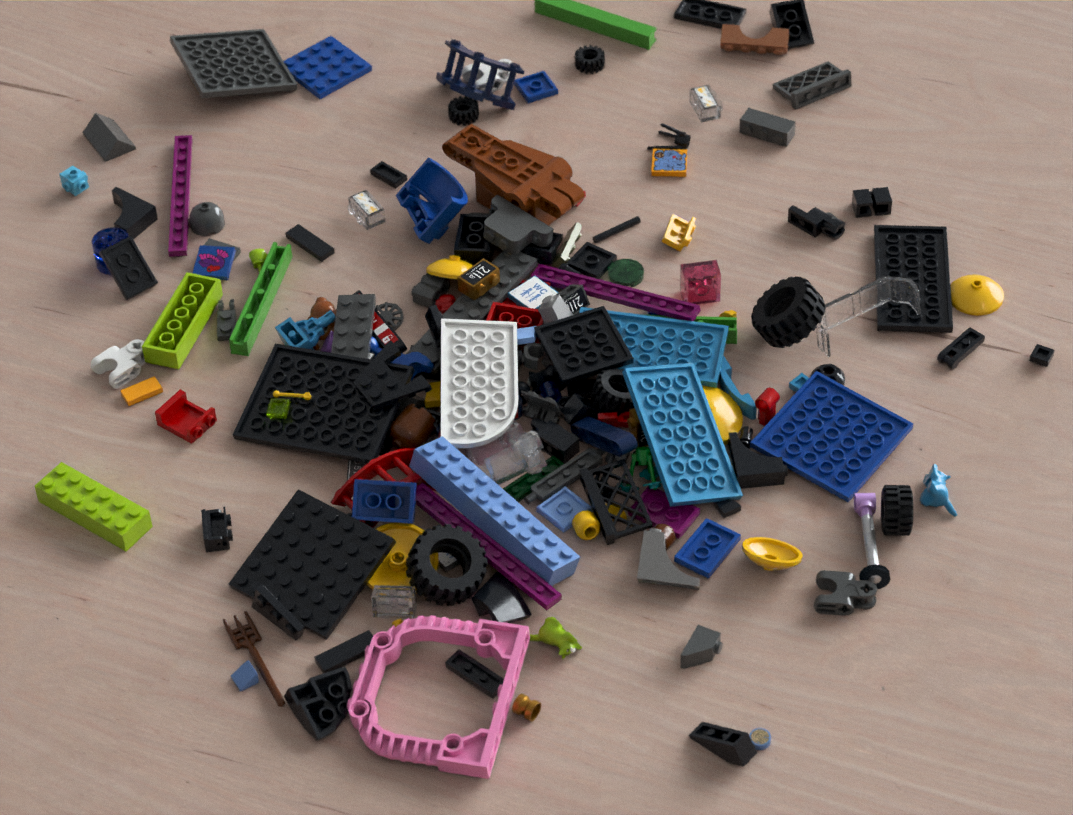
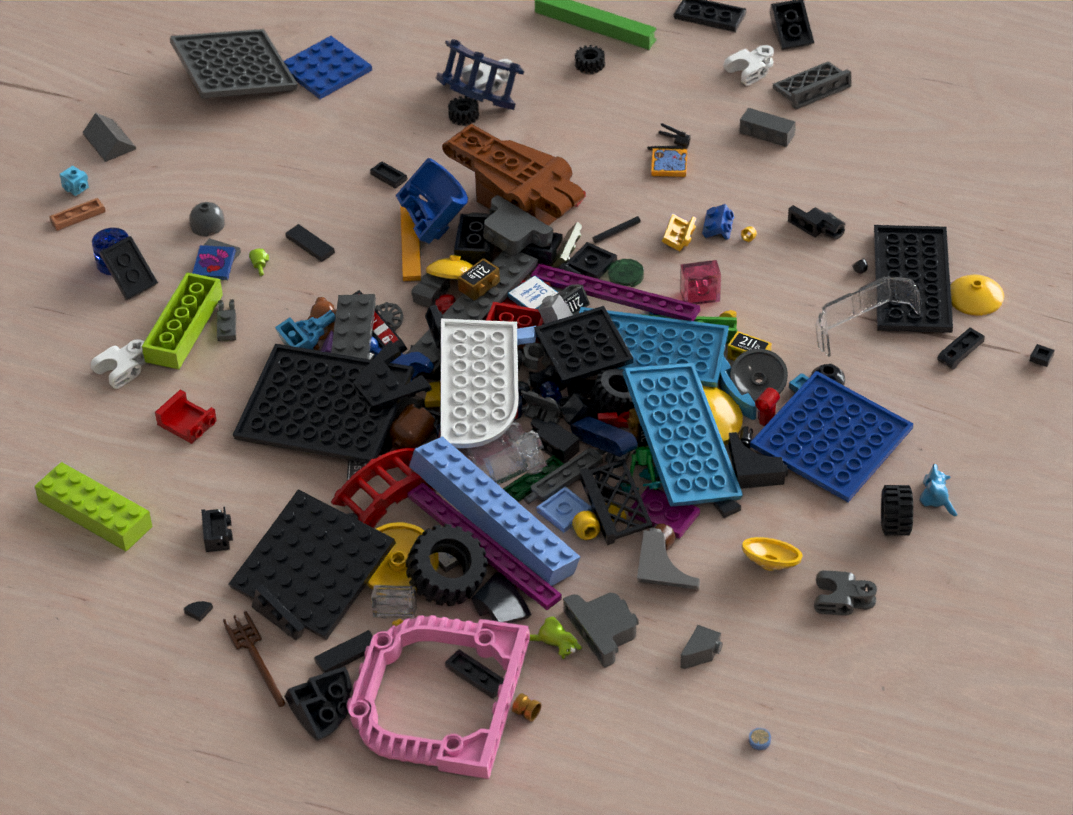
(77, 214): none -> nougat tile
(136, 213): black arch -> none
(141, 391): light orange tile -> none
(180, 196): magenta plate -> none
(198, 610): none -> black tile
(245, 676): medium blue slope -> none
(260, 299): bright green tile -> none
(278, 408): clear neon green tile -> none
(307, 396): yellow hinge -> none
(366, 209): clear brick -> none
(384, 501): blue slope -> none
(410, 248): none -> light orange tile
(536, 87): blue tile -> none
(602, 624): none -> dark grey brick
(705, 103): clear brick -> none
(707, 548): blue plate -> none
(718, 221): none -> blue bracket
(727, 743): black slope -> none
(743, 342): none -> brick
(745, 236): none -> yellow hinge
(753, 64): none -> white piece
(760, 365): none -> dark grey dish
(774, 42): nougat arch -> none
(788, 312): black tyre -> none
(860, 266): none -> black hinge
(865, 507): piece -> none
(877, 198): black piece -> none

